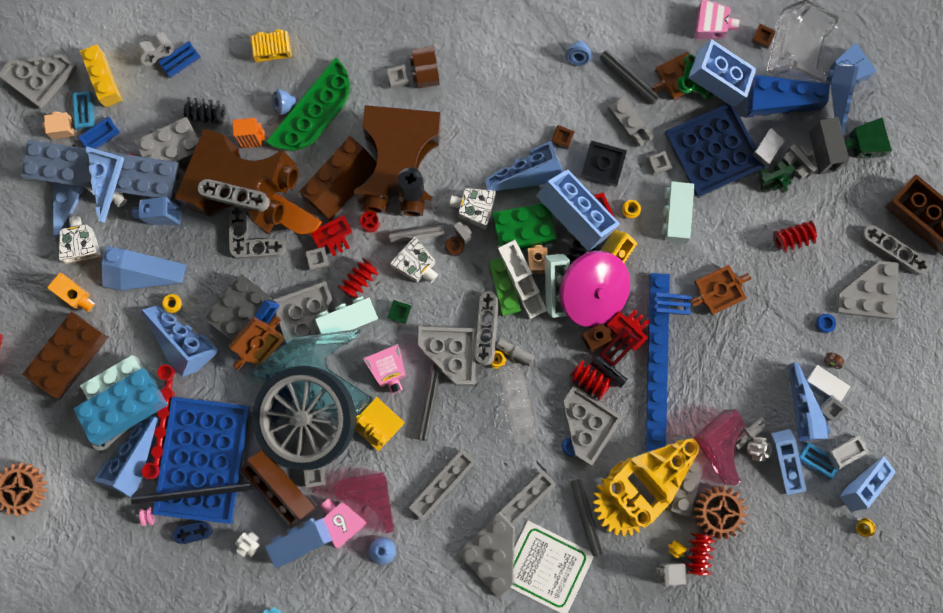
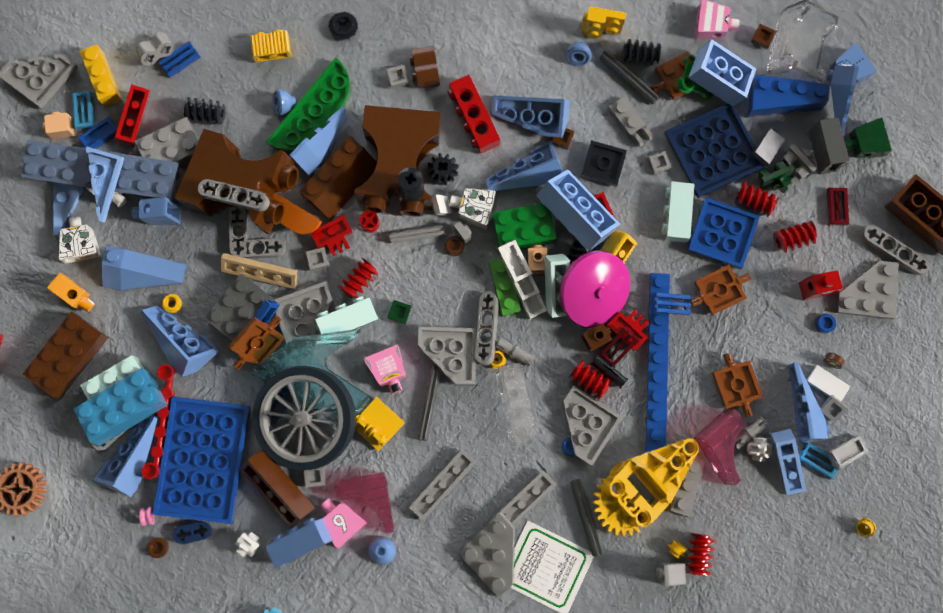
(132, 116): none -> red brick
(158, 547): none -> reddish brown tile
(191, 493): black piece -> none
(248, 132): orange brick -> none
(259, 270): none -> tan plate
(313, 153): none -> medium blue wedge
(343, 18): none -> black gear
(415, 262): white torso -> none
(441, 205): none -> white tile
(449, 164): none -> black gear
(466, 87): none -> red brick
(539, 115): none -> medium blue wedge
(602, 20): none -> yellow plate
(634, 204): yellow plate -> none
(641, 52): none -> black piece
(720, 521): nougat gear -> none
(723, 233): none -> blue plate
(737, 384): none -> dark orange plate
(756, 199): none -> red piece
(823, 285): none -> red torso
(845, 222): none -> dark red tile
(867, 486): light blue slope -> none

